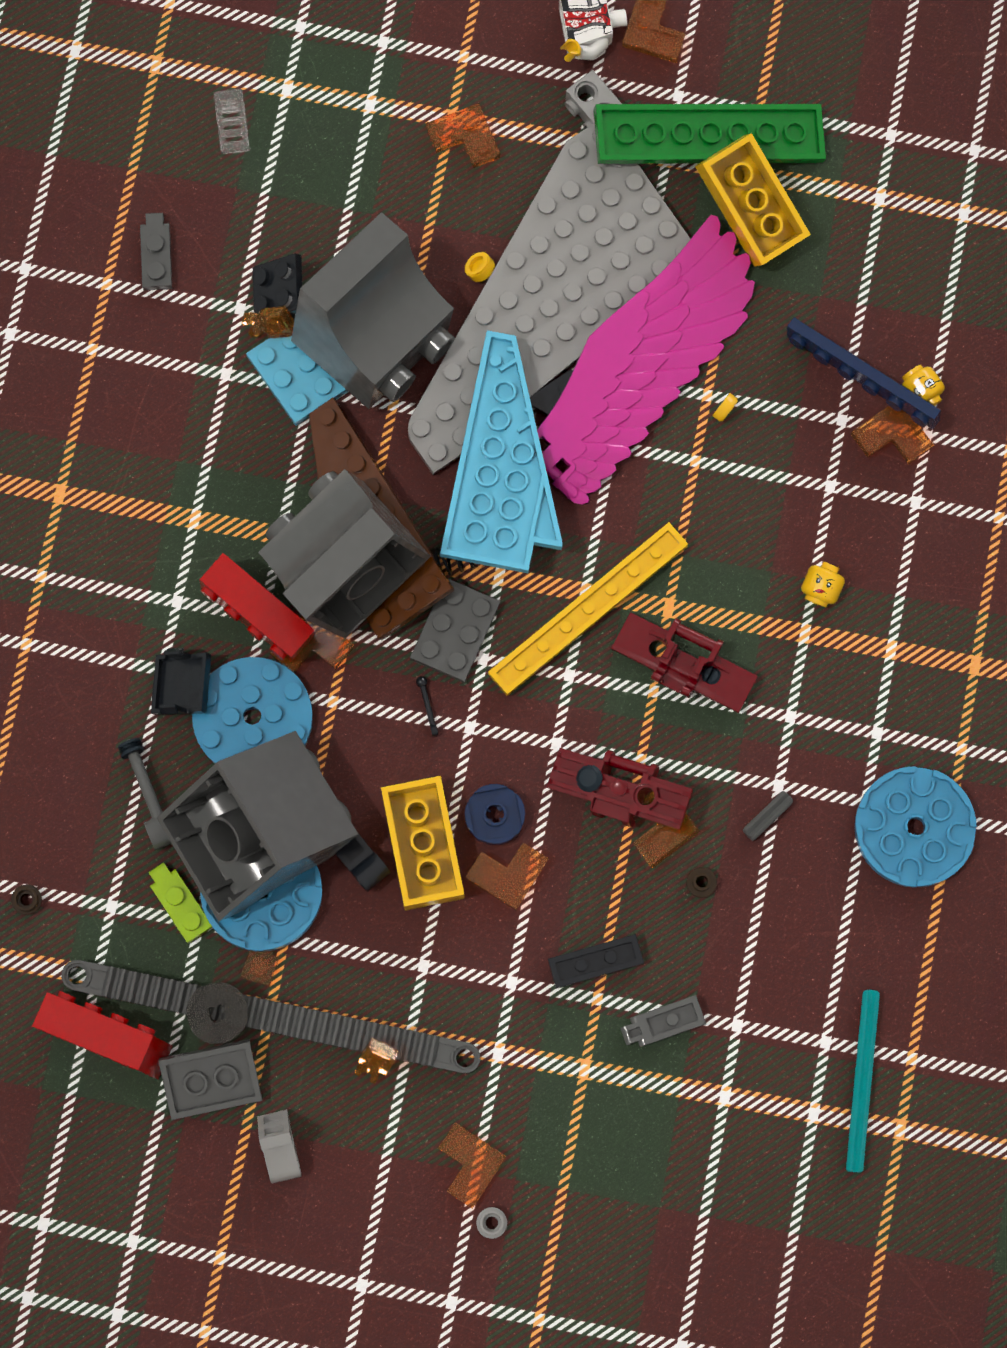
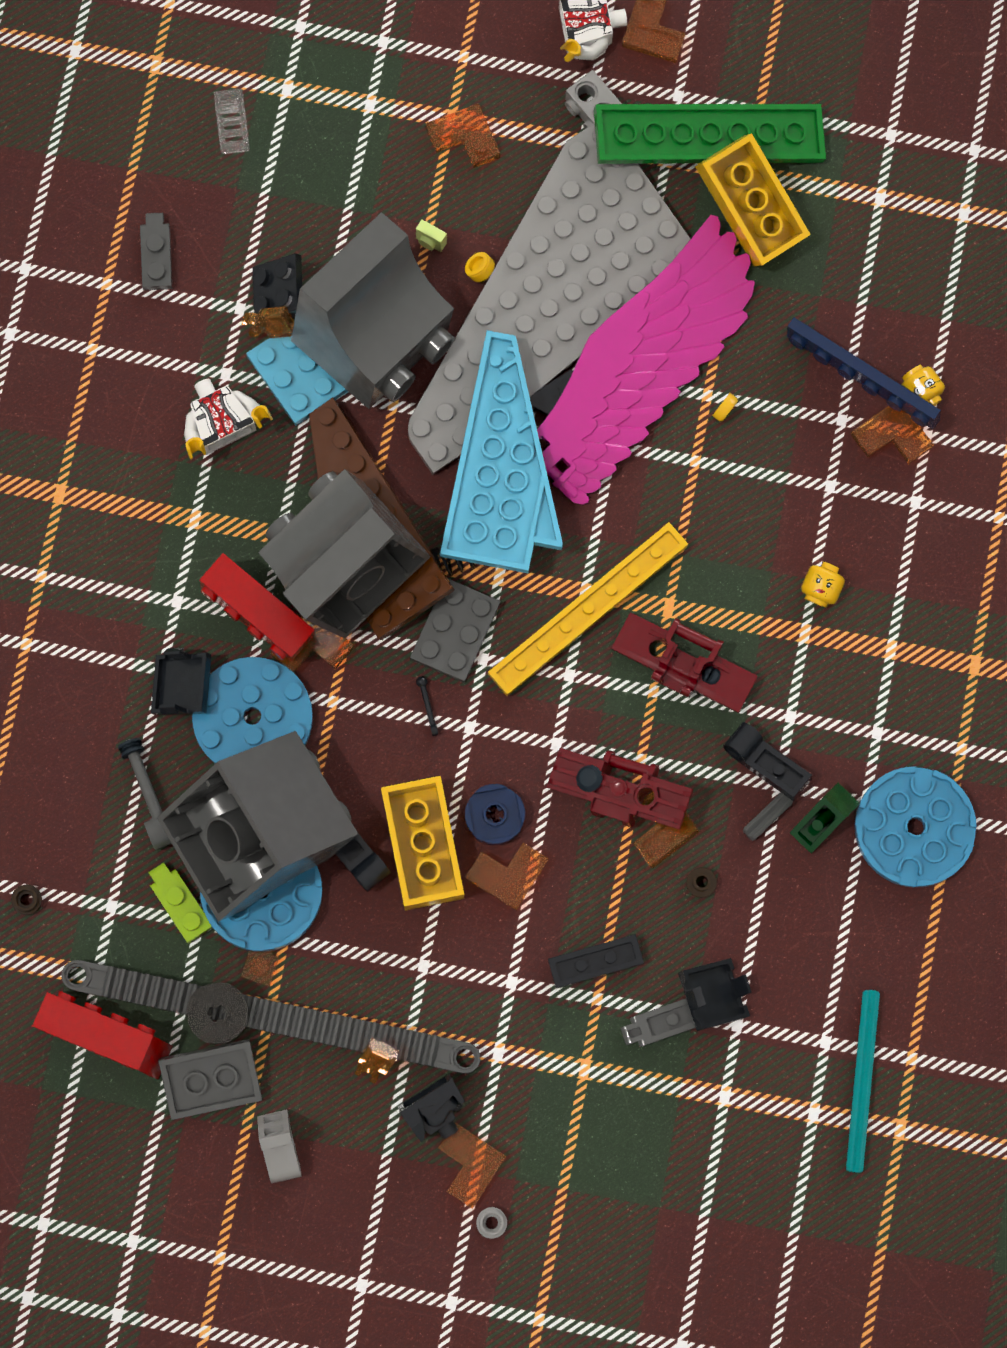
(220, 418): none -> torso
(430, 236): none -> yellowish green plate
(433, 1109): none -> black brick
(715, 994): none -> black piece
(766, 762): none -> black plate
(824, 817): none -> dark green slope

